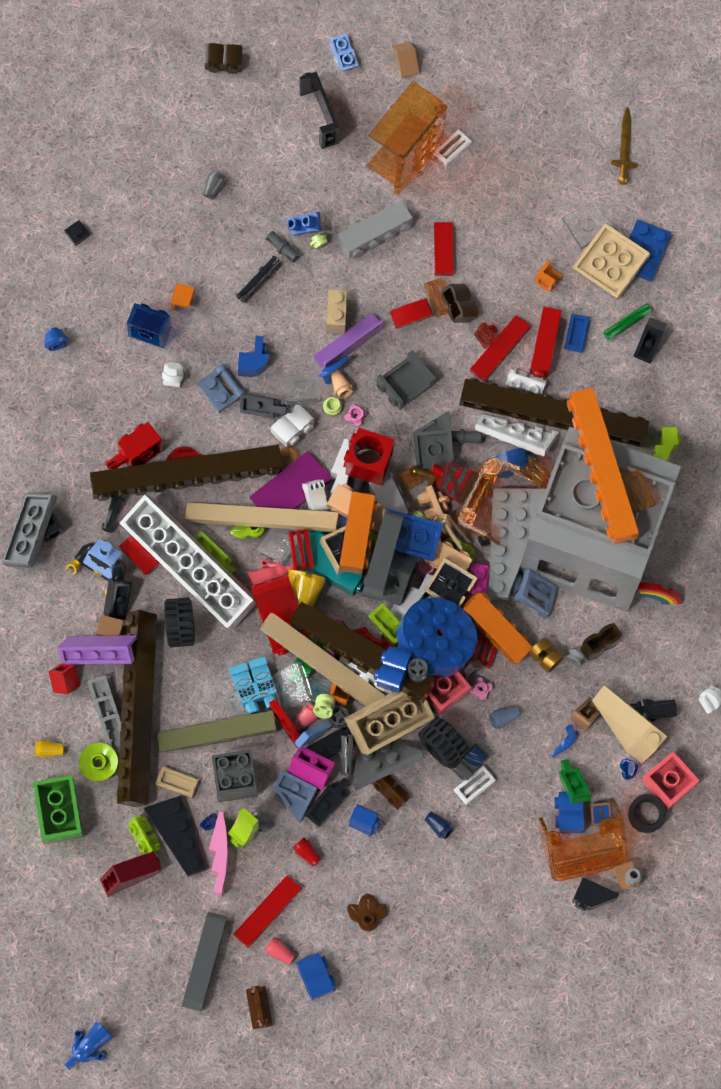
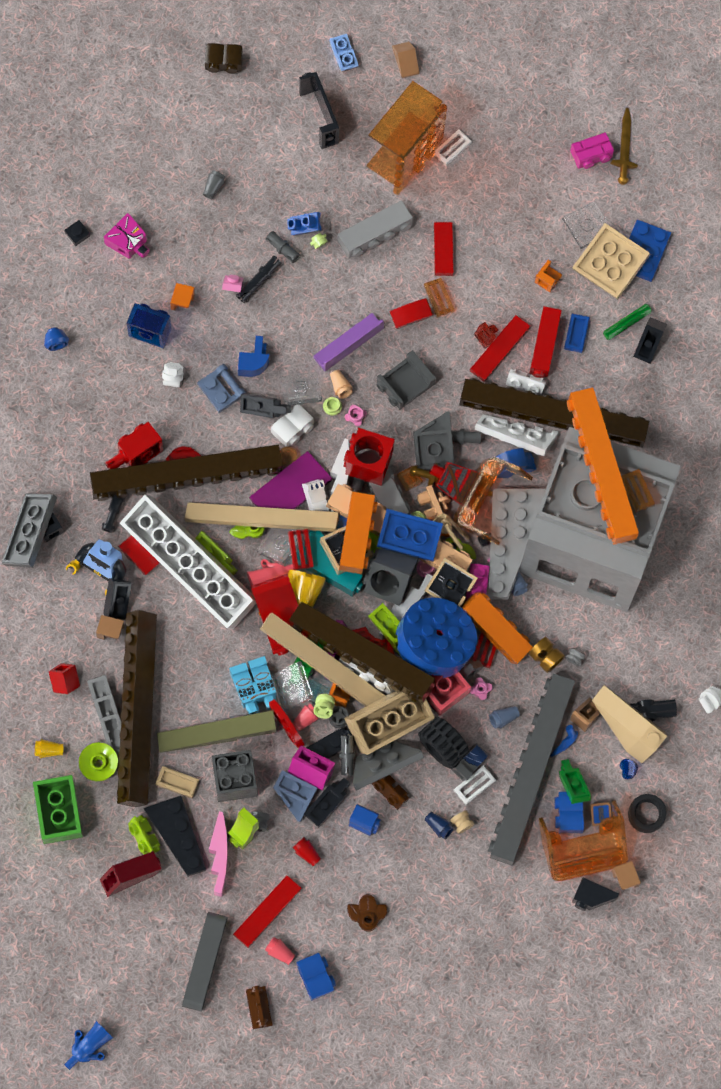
(97, 649): medium lavender panel -> none
(127, 238): none -> dark pink torso
(179, 622): black tyre -> none
(209, 822): clear blue piece -> none
(232, 283): none -> bright pink plate
(313, 733): medium blue tile -> none
(326, 372): blue bar -> none
(336, 311): tan brick -> none
(382, 556): dark grey beam -> none
(393, 670): blue brick -> none
(417, 665): dark grey wheel -> none
(459, 303): dark brown brick -> none
(462, 822): none -> tan wheel
(530, 468): clear orange tile -> none
(532, 769): none -> dark grey brick
(538, 587): sand blue plate -> none
(592, 151): none -> dark pink brick
(604, 640): dark brown brick -> none
(634, 872): light grey pin -> none
(656, 592): tile -> none
(668, 442): lime slope -> none
(670, 780): coral brick -> none

